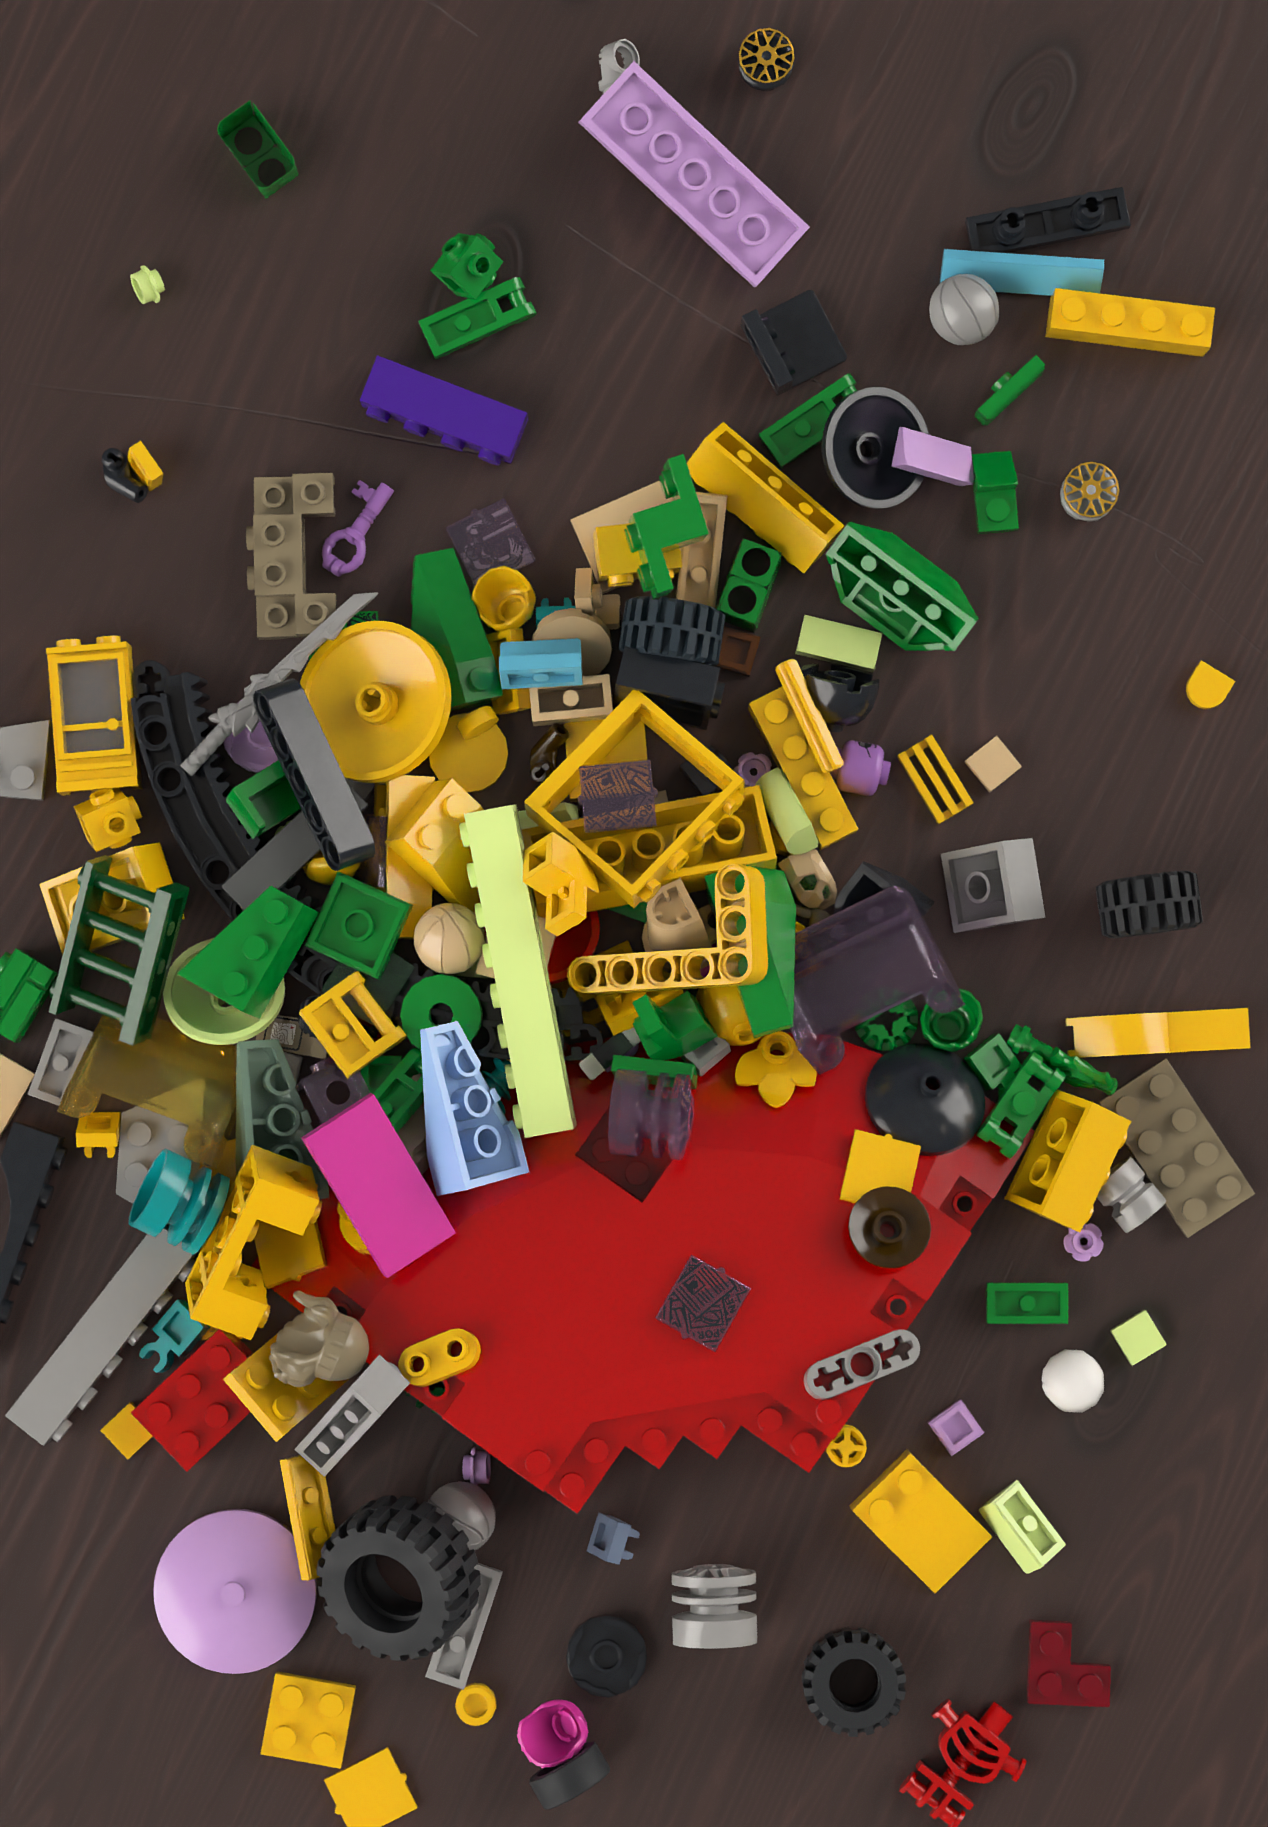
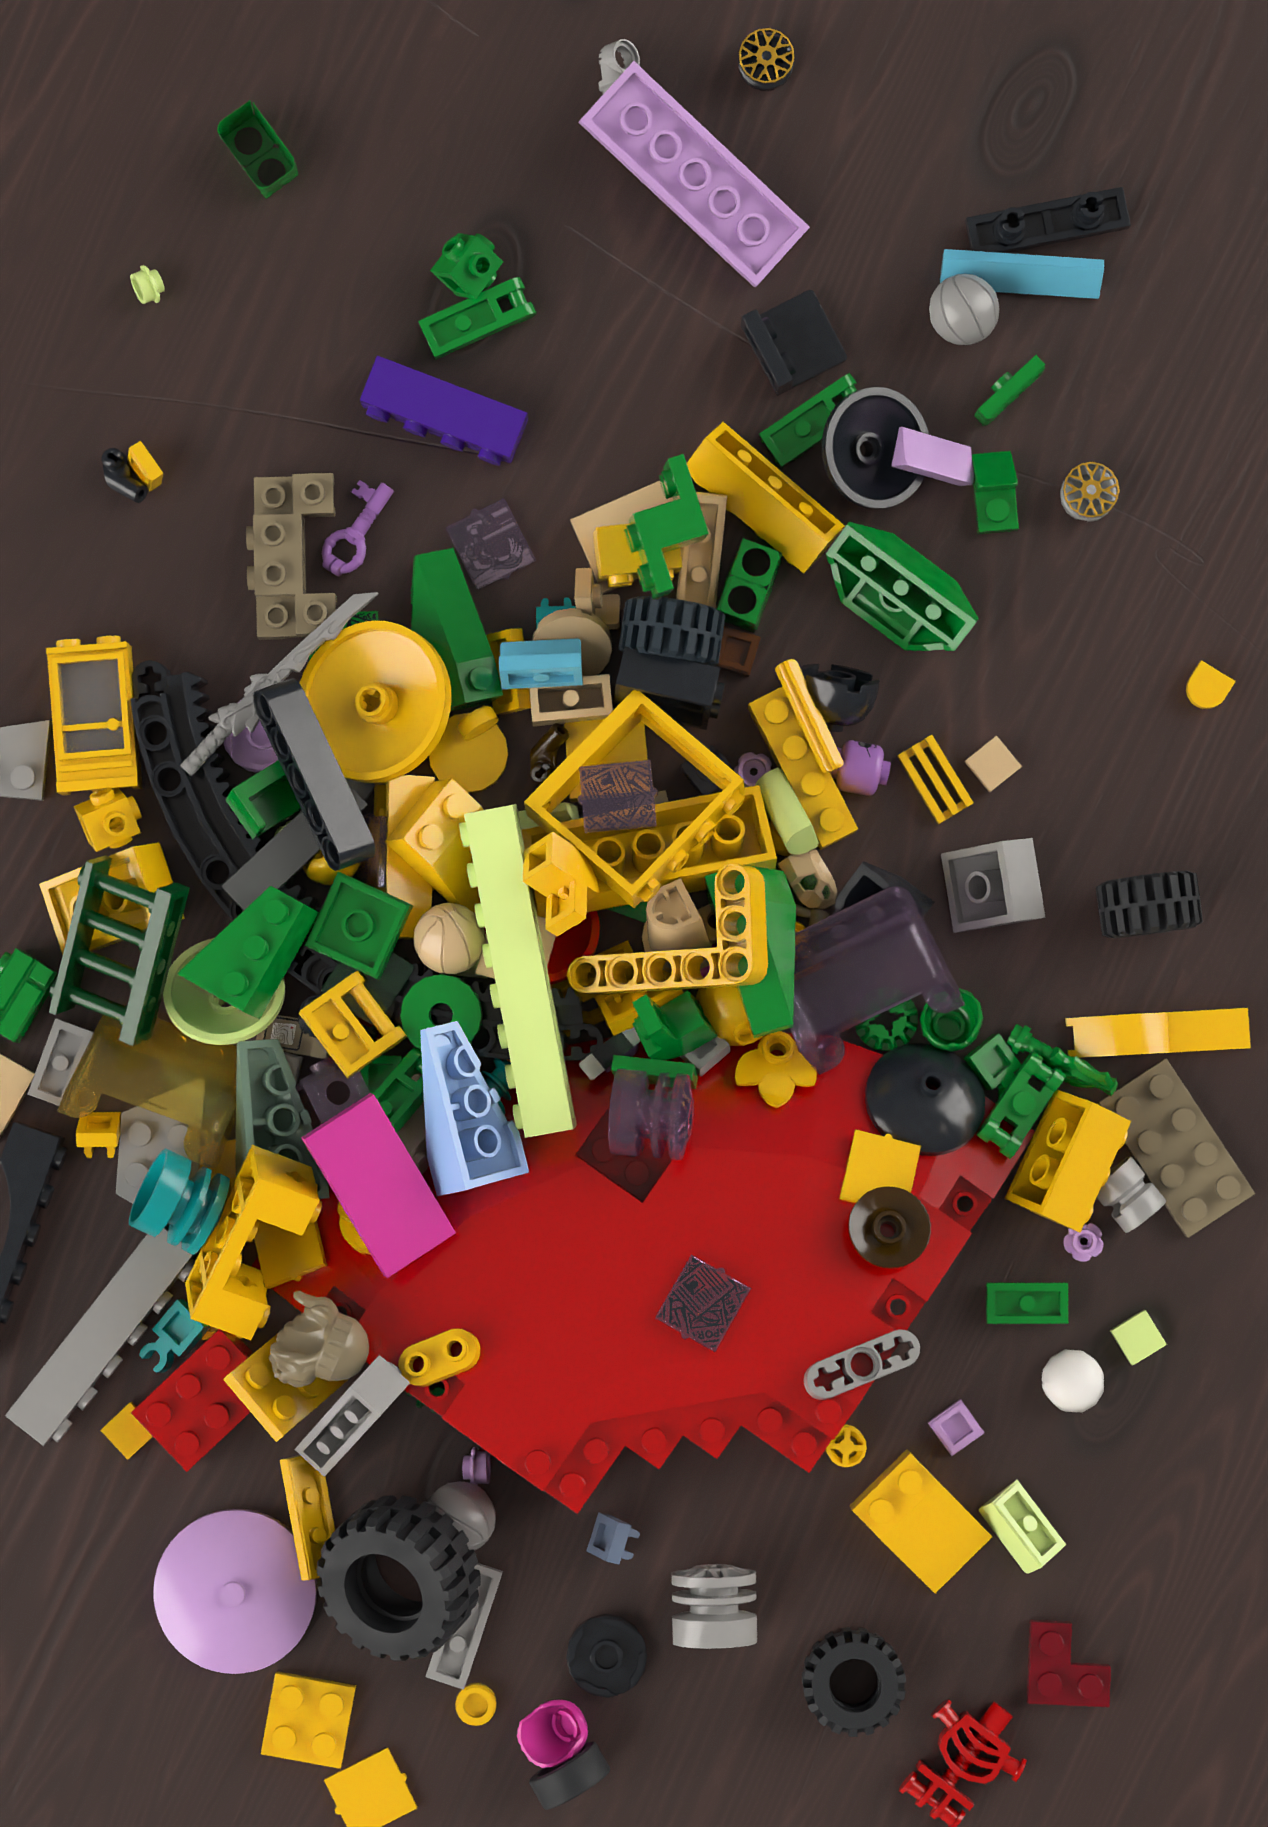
(504, 598): yellow hair -> none
(838, 643): yellowish green slope -> none
(1130, 322): yellow brick -> none

